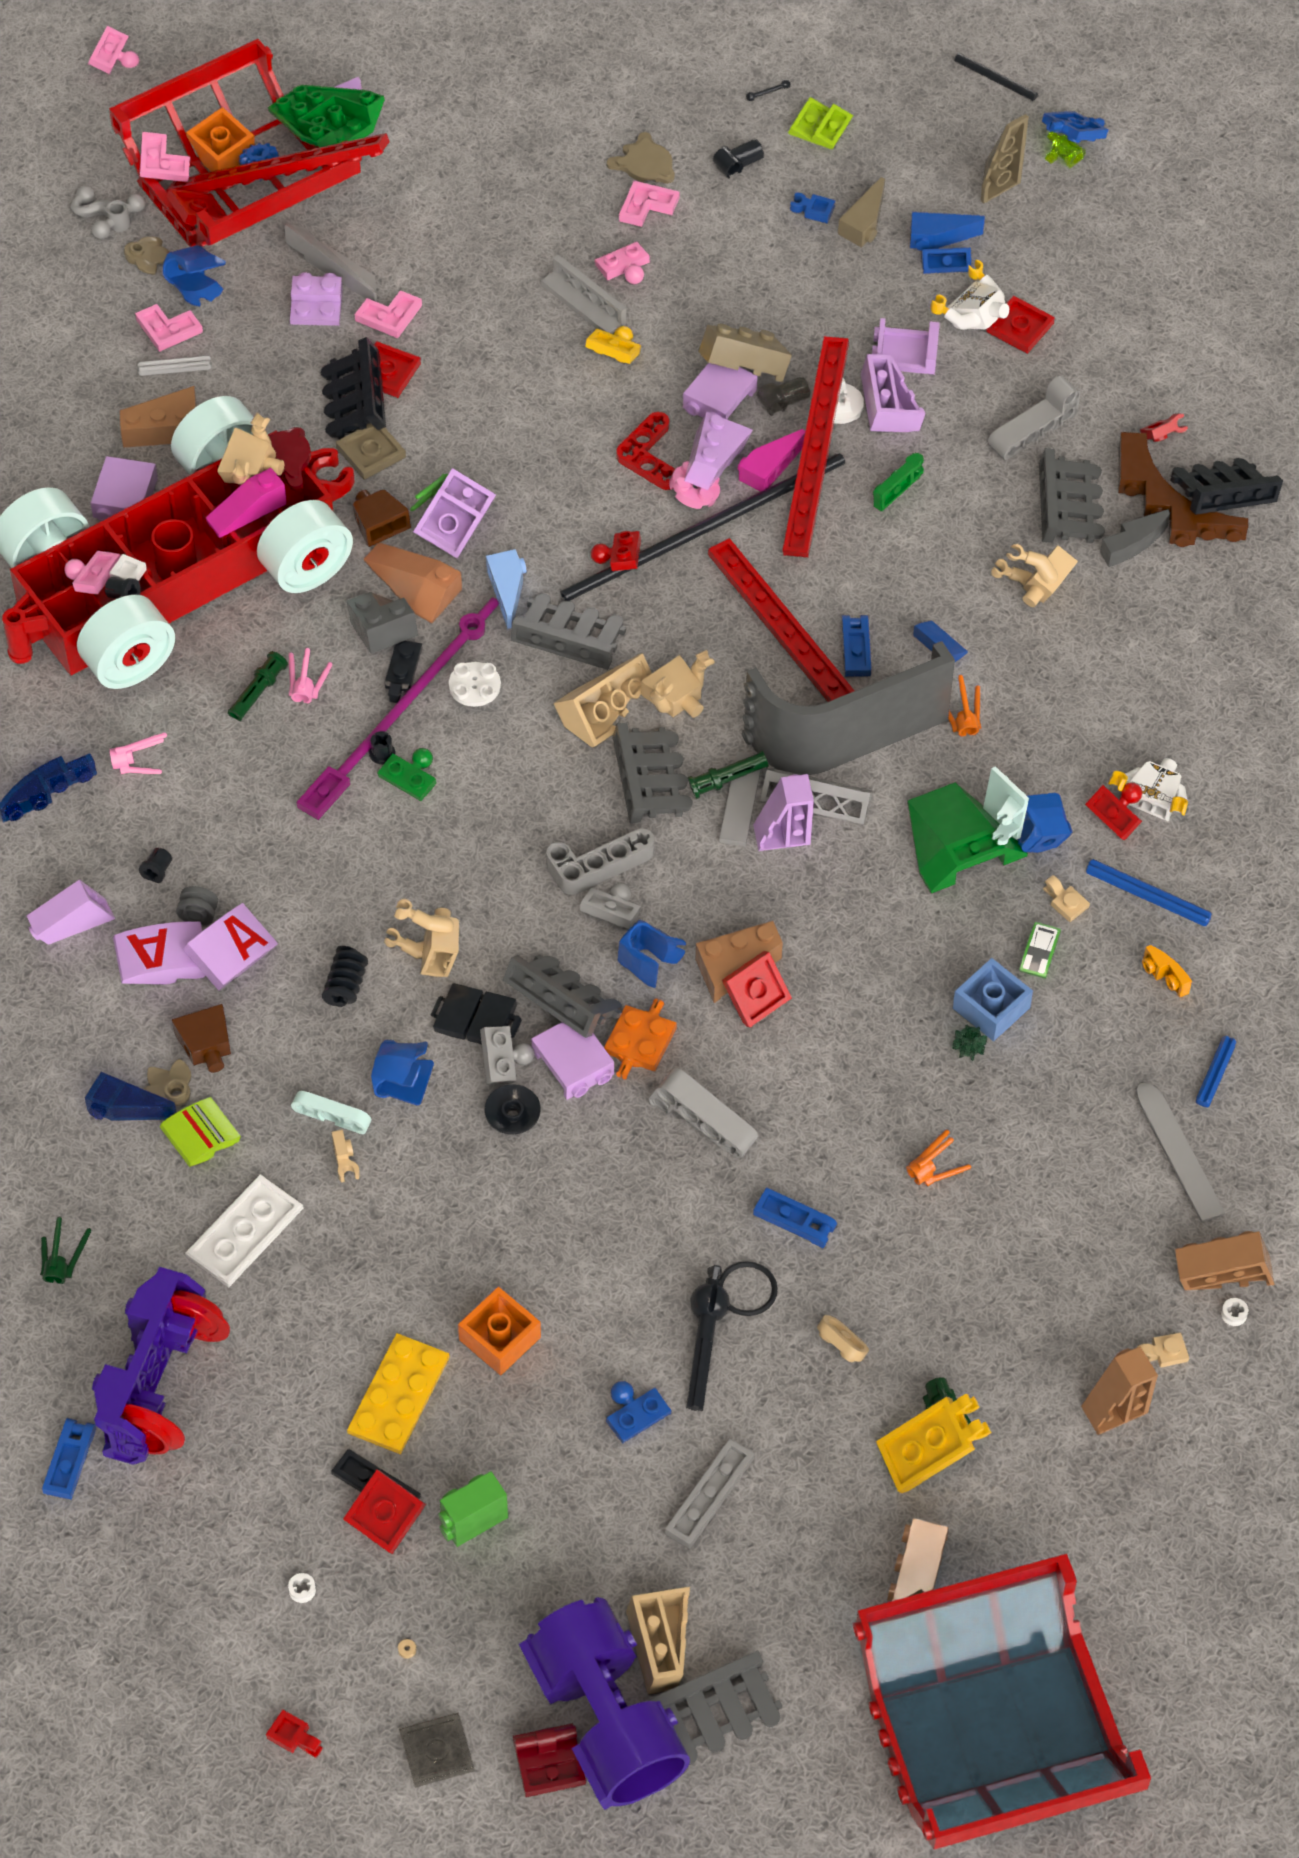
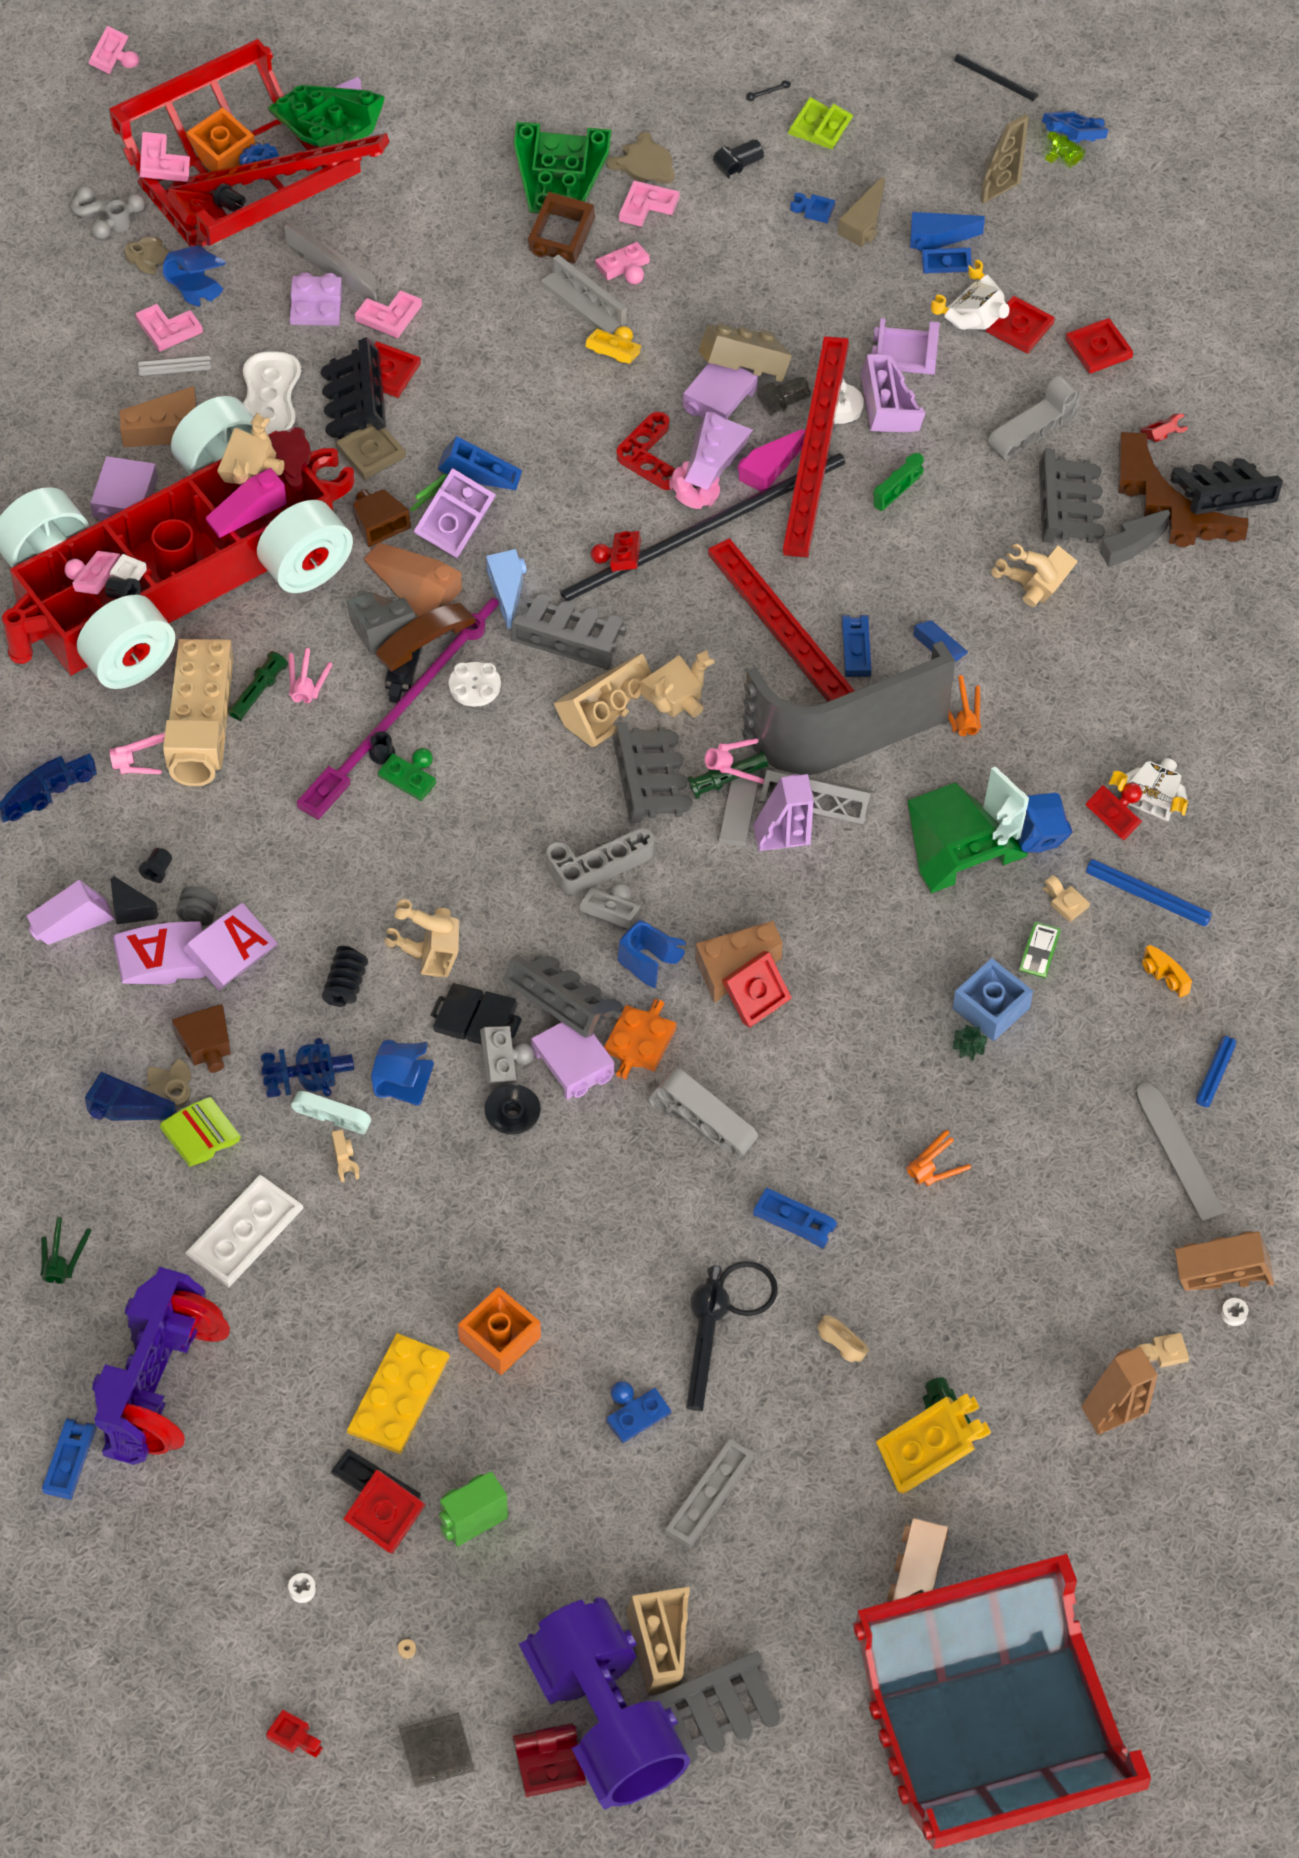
(131, 904): none -> black slope
(198, 710): none -> tan brick
(226, 197): none -> black bush
(269, 387): none -> white plate
(280, 1073): none -> clear blue torso
(422, 630): none -> reddish brown slope
(478, 465): none -> blue slope
(559, 176): none -> green wedge
(568, 208): none -> reddish brown window
(722, 760): none -> bright pink plant
(1099, 345): none -> red plate

